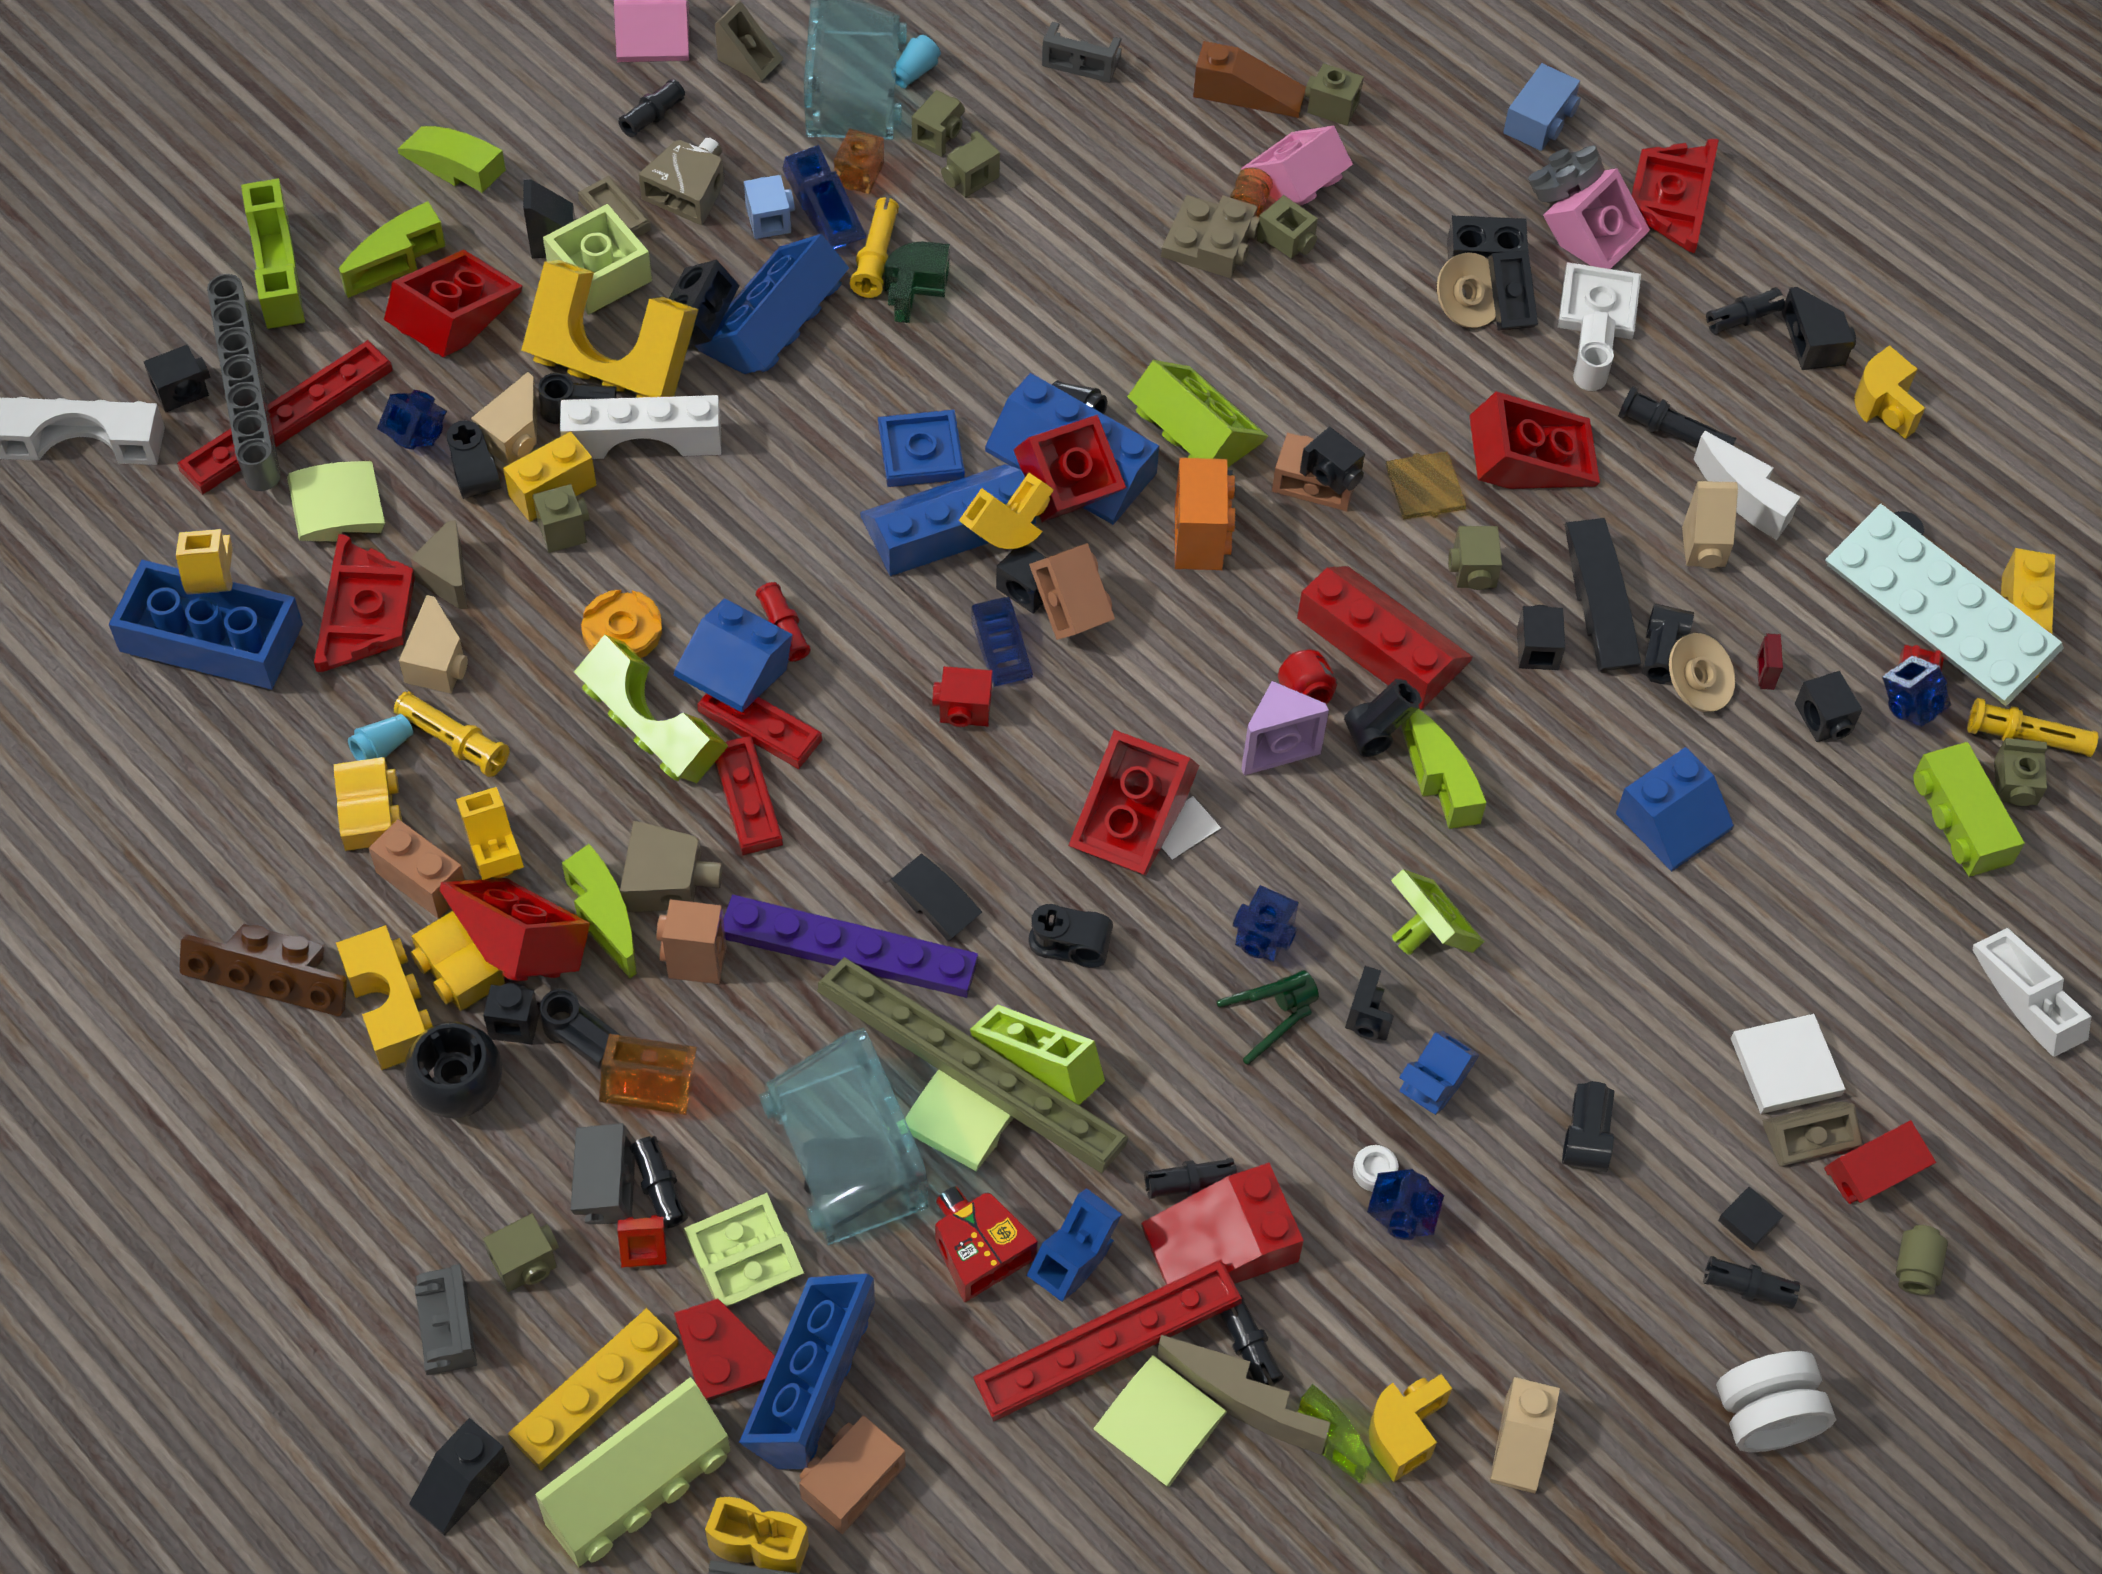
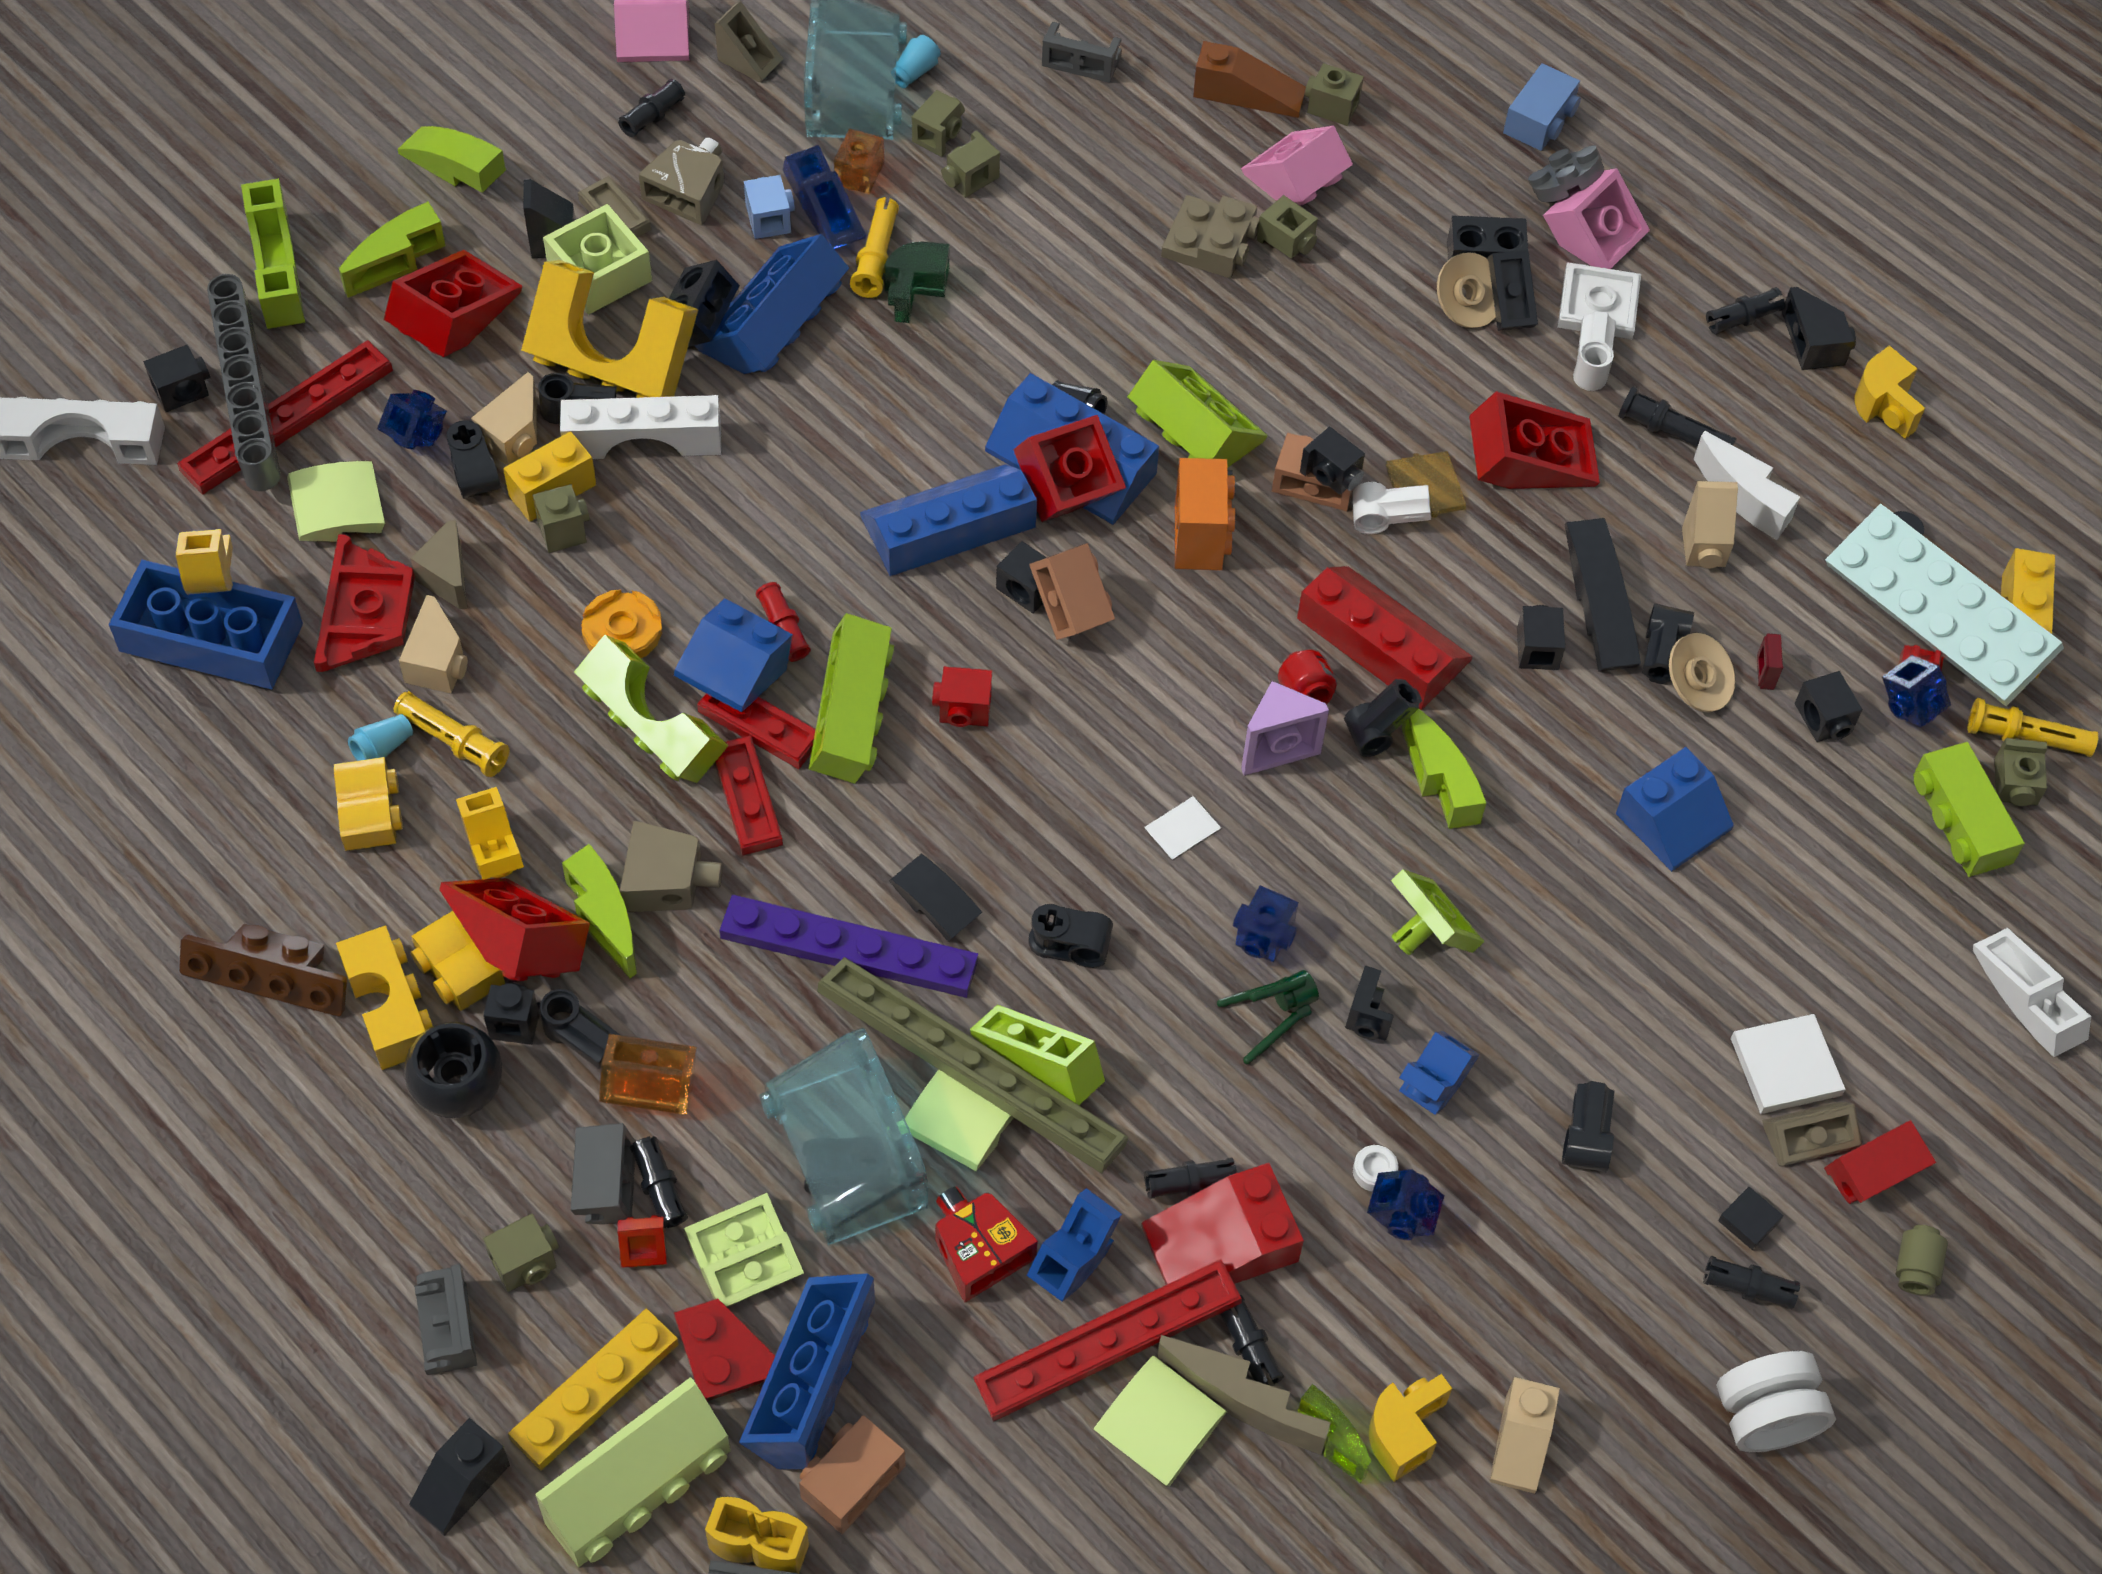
(415, 866): nougat brick -> none
(692, 941): nougat brick -> none
(851, 699): none -> lime brick
(921, 448): blue tile -> none
(995, 617): clear blue slope -> none
(1008, 524): yellow brick -> none
(1133, 802): red slope -> none
(1253, 187): clear orange wheel -> none
(1378, 507): none -> white piece
(1476, 557): olive brick -> none
(1674, 189): red wing -> none

